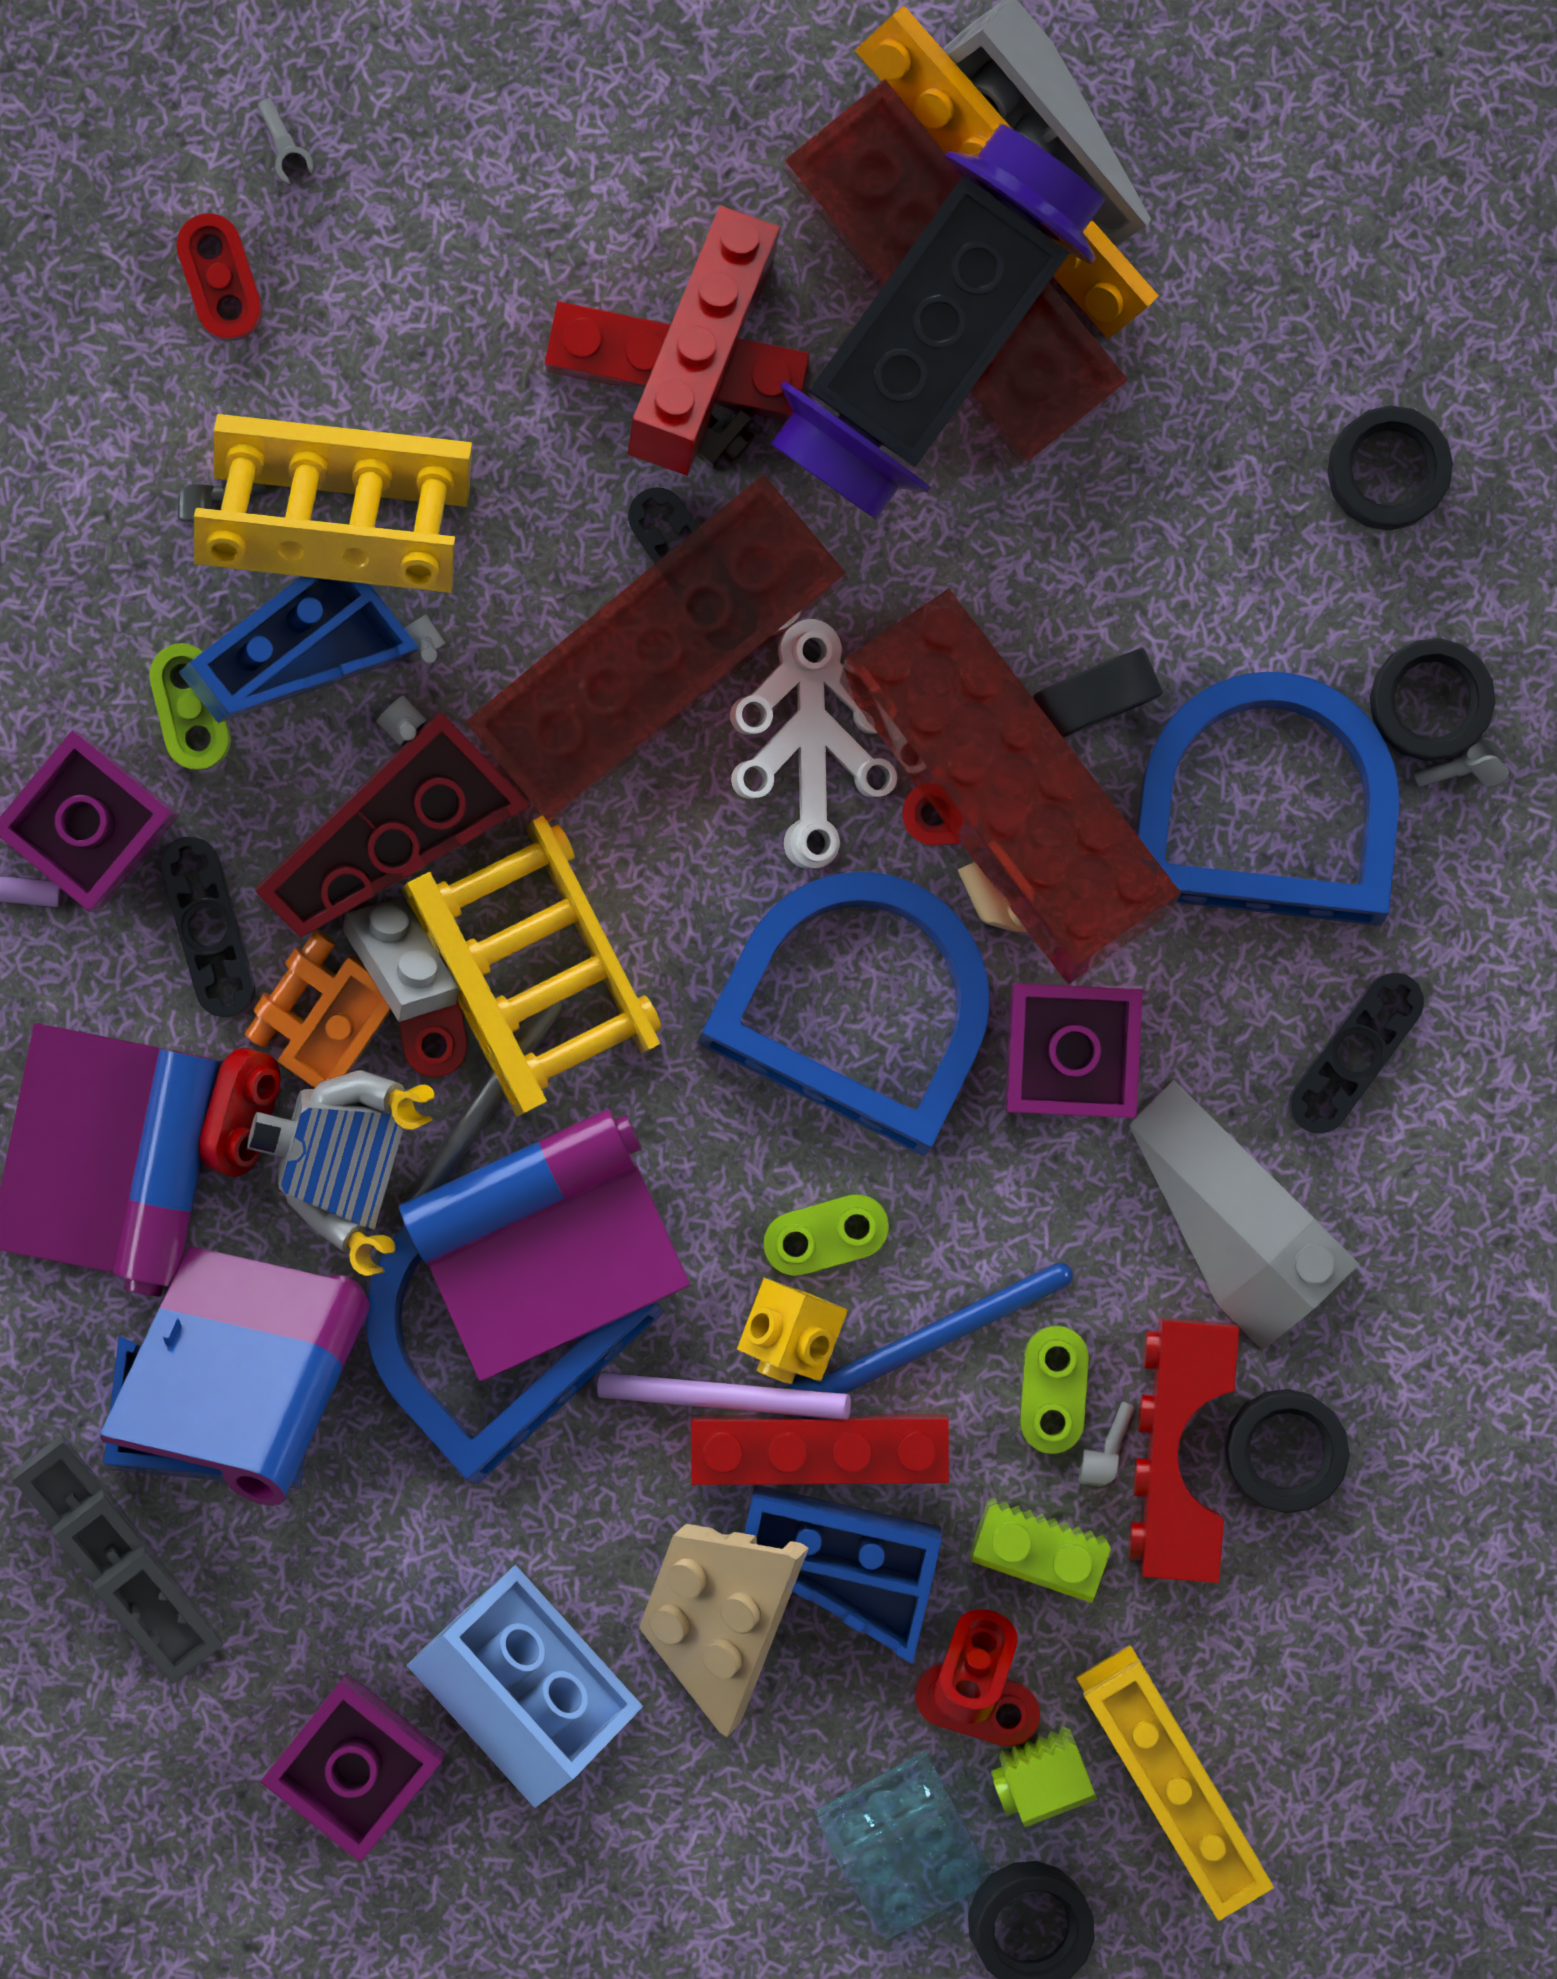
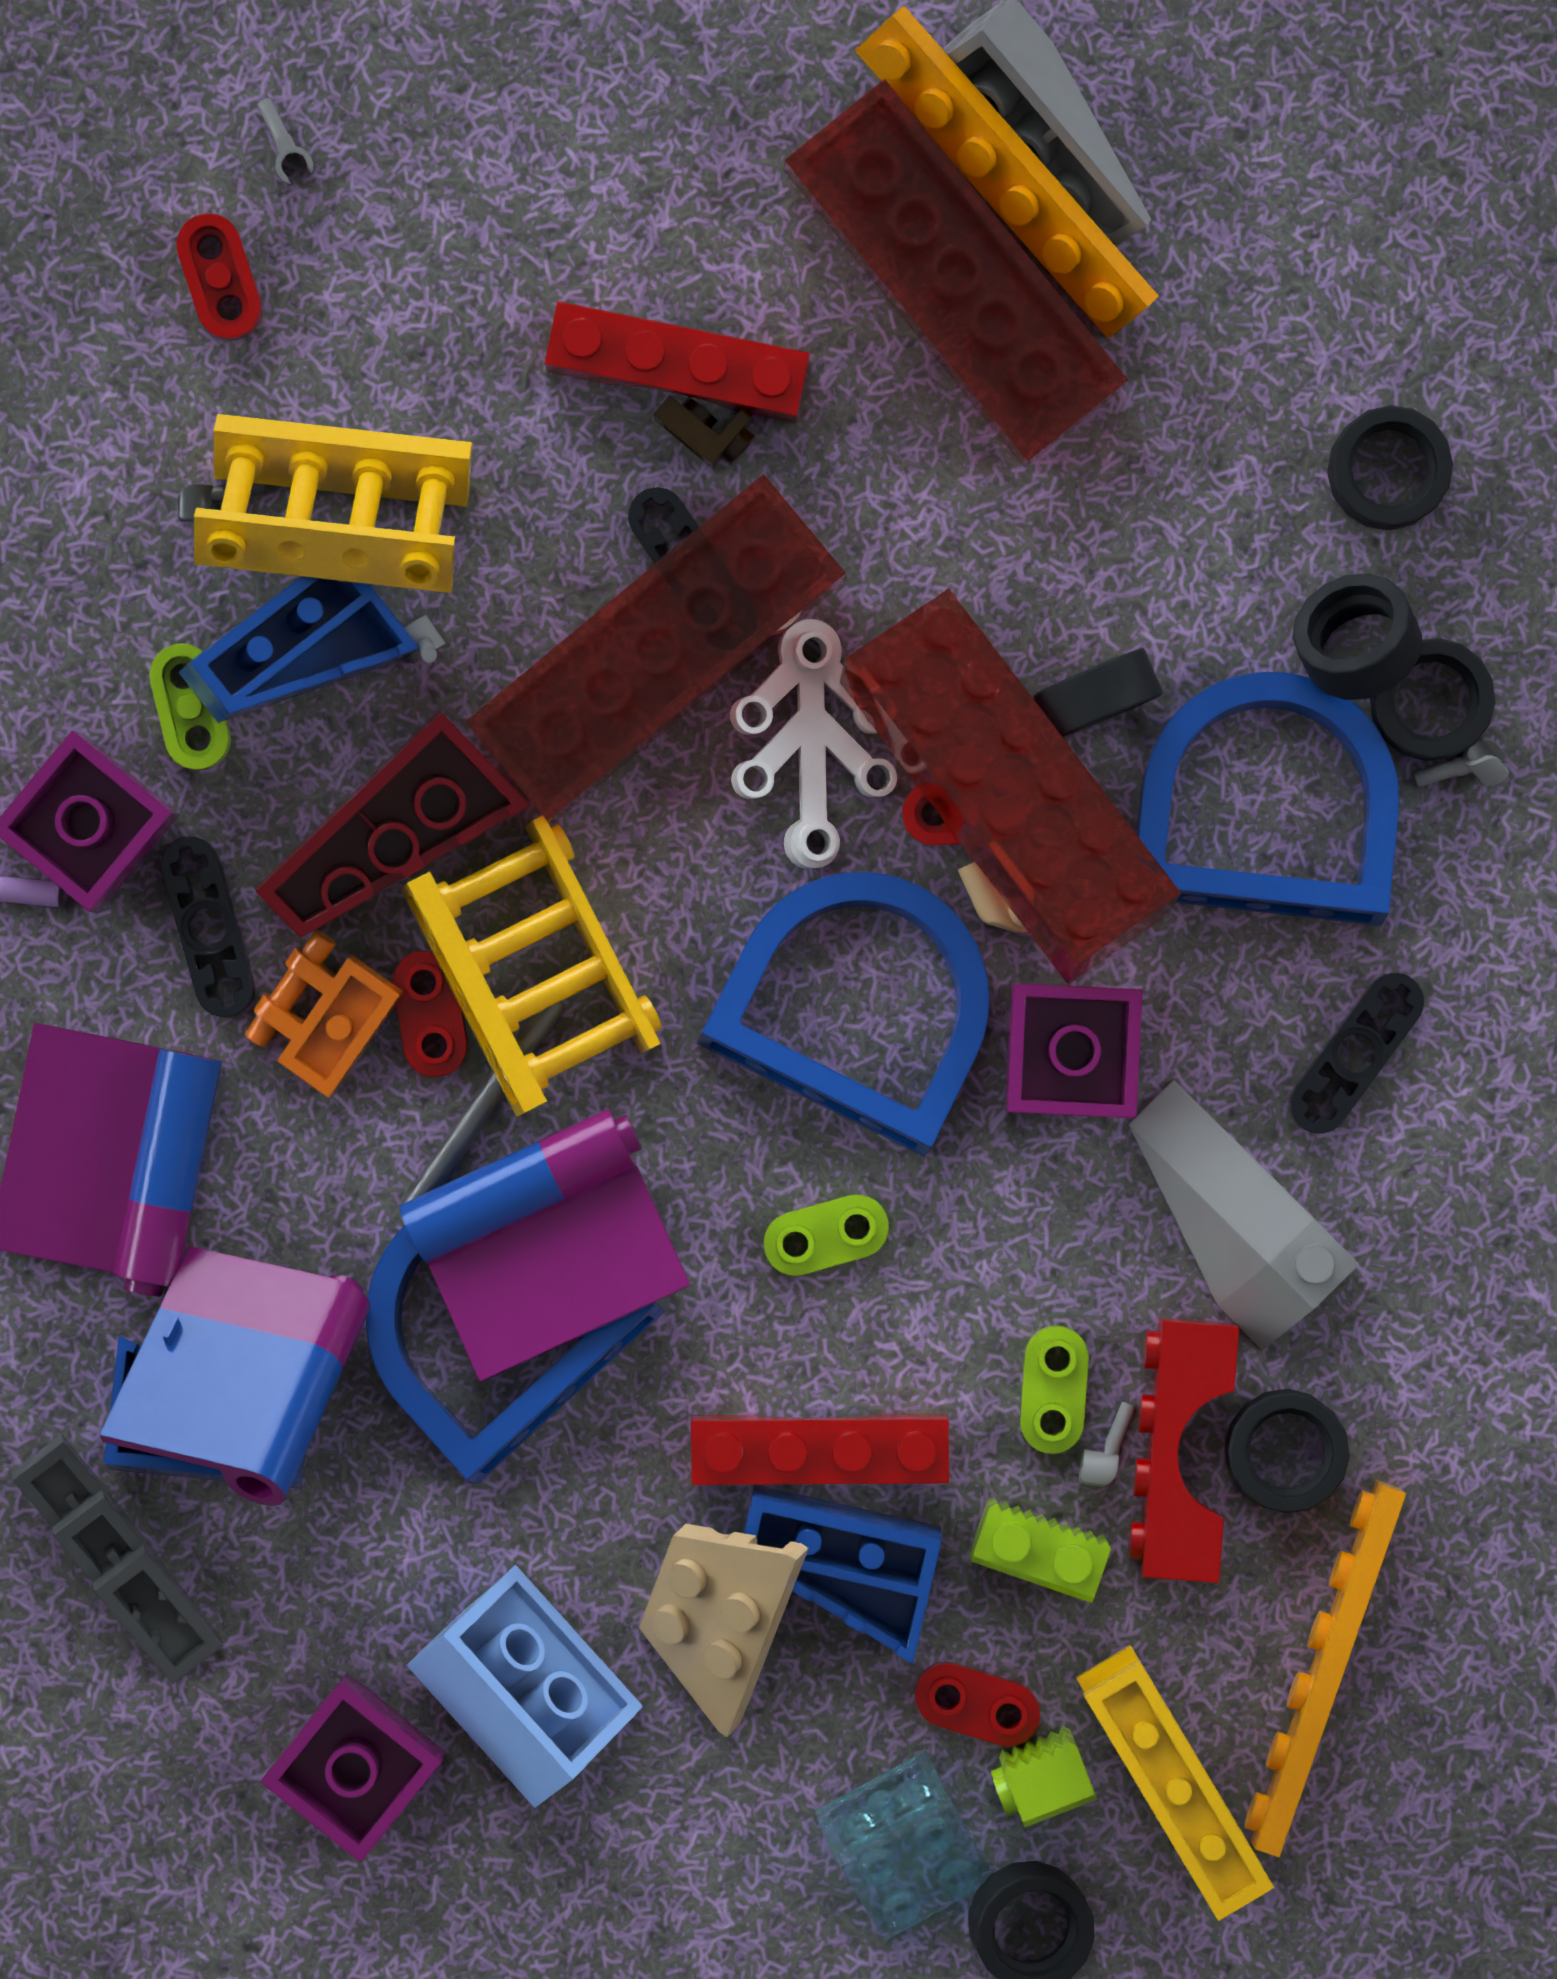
(244, 1085): red plate -> none
(342, 1156): torso -> none
(400, 959): light grey plate -> none
(401, 720): light grey hand -> none
(702, 339): red arch -> none
(724, 1396): lavender bar -> none
(791, 1332): yellow brick -> none
(940, 319): black brick -> none
(940, 1332): blue piece -> none
(974, 1670): red plate -> none
(1315, 1692): none -> light orange plate
(1372, 671): none -> black tyre

